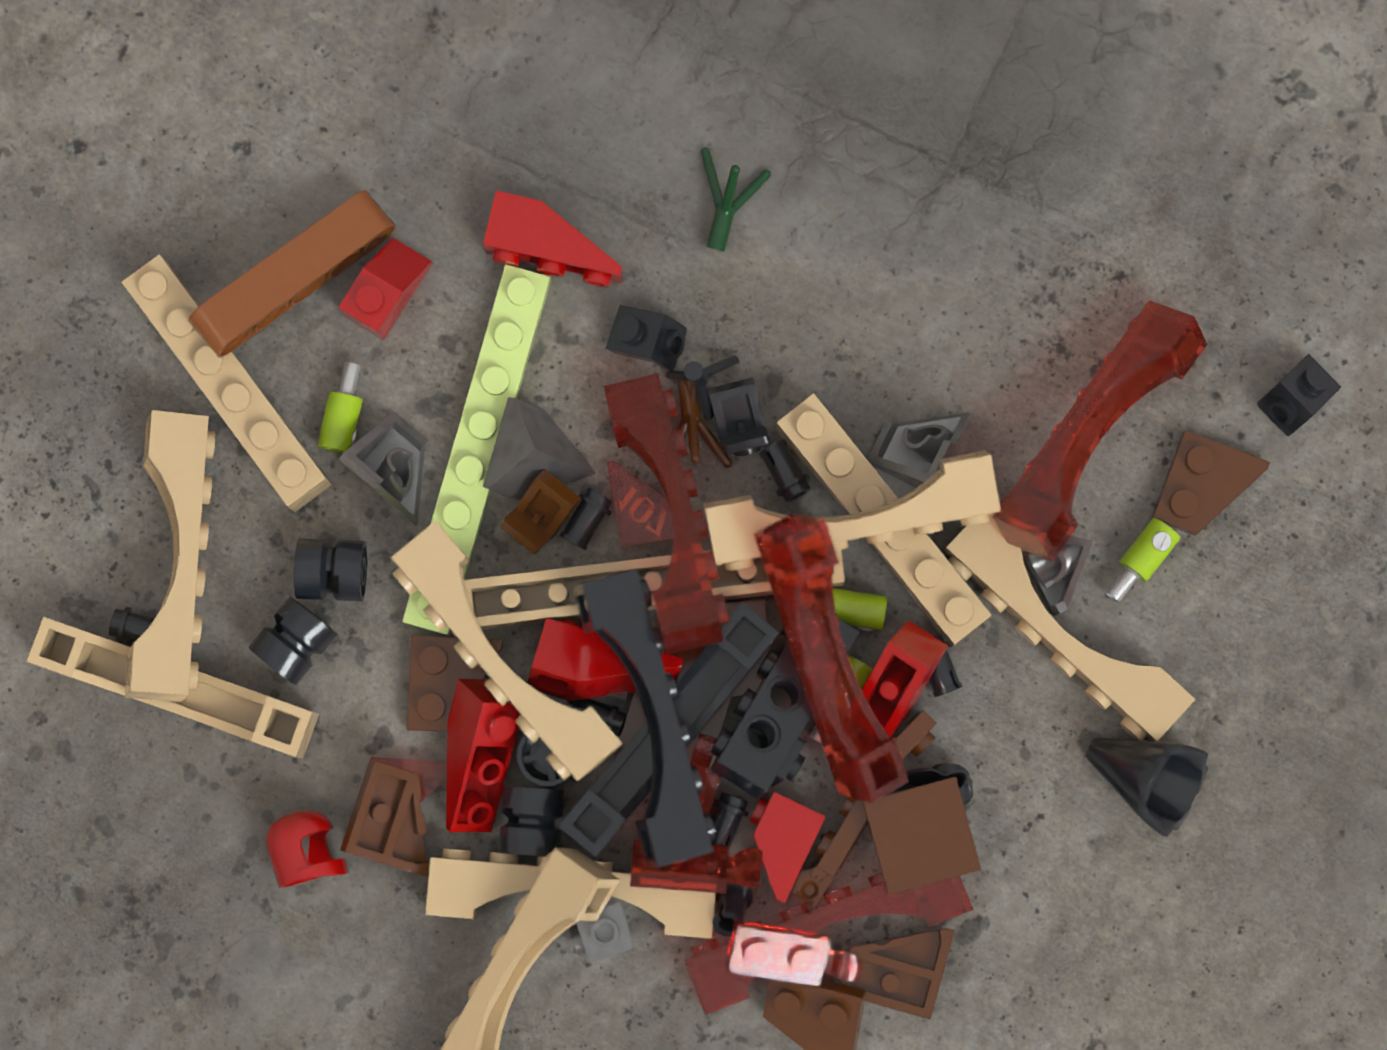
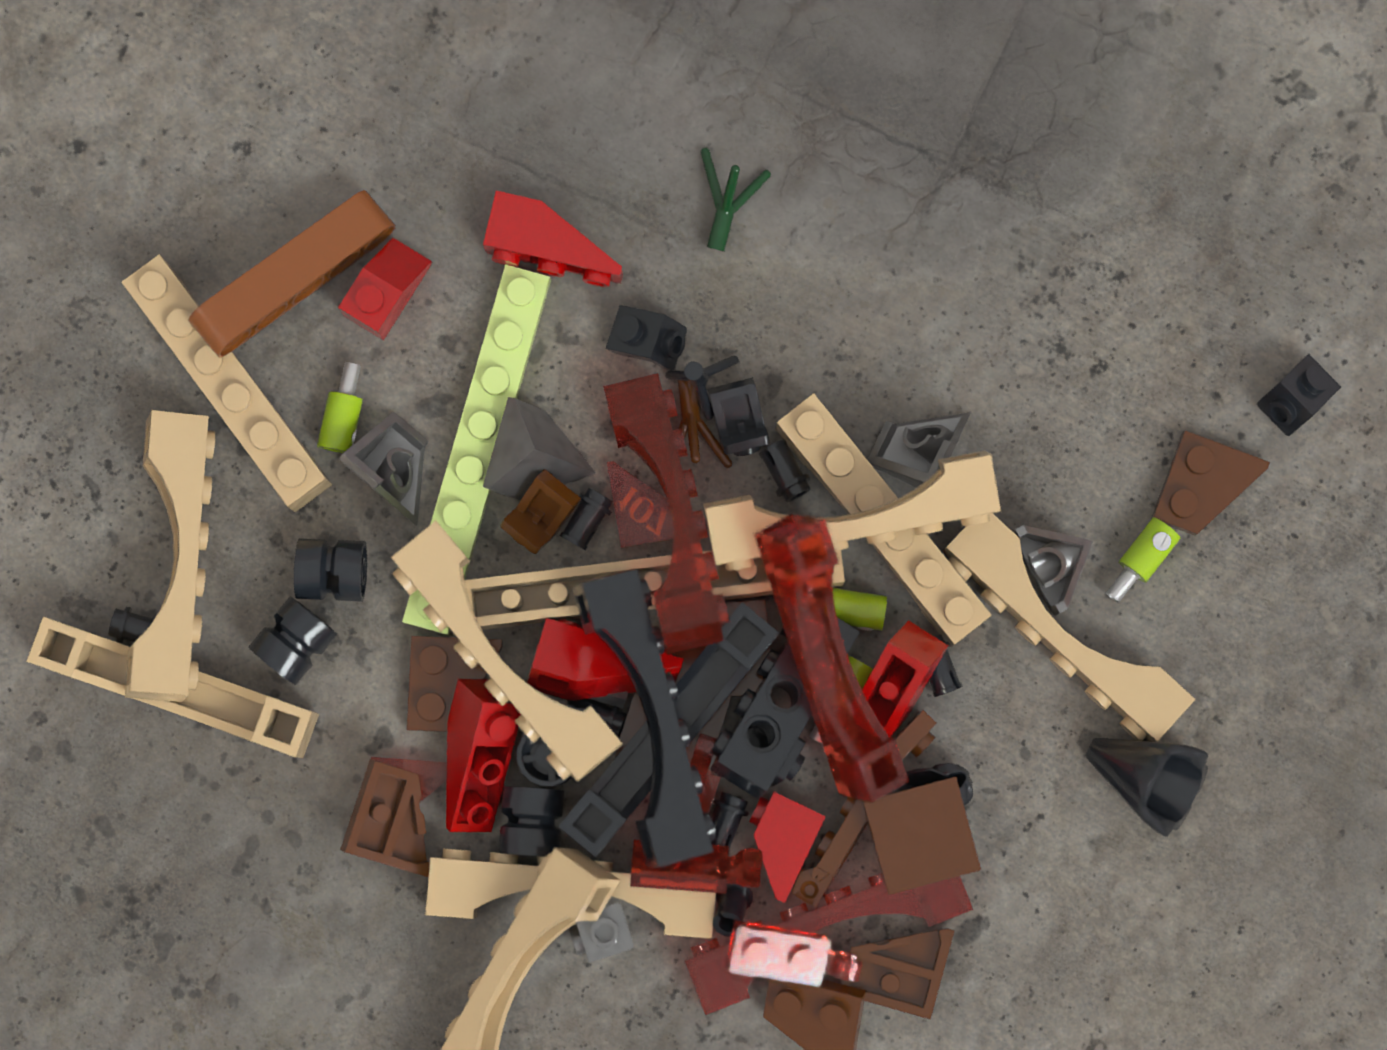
(286, 850): red helmet -> none
(1153, 350): clear red arch -> none

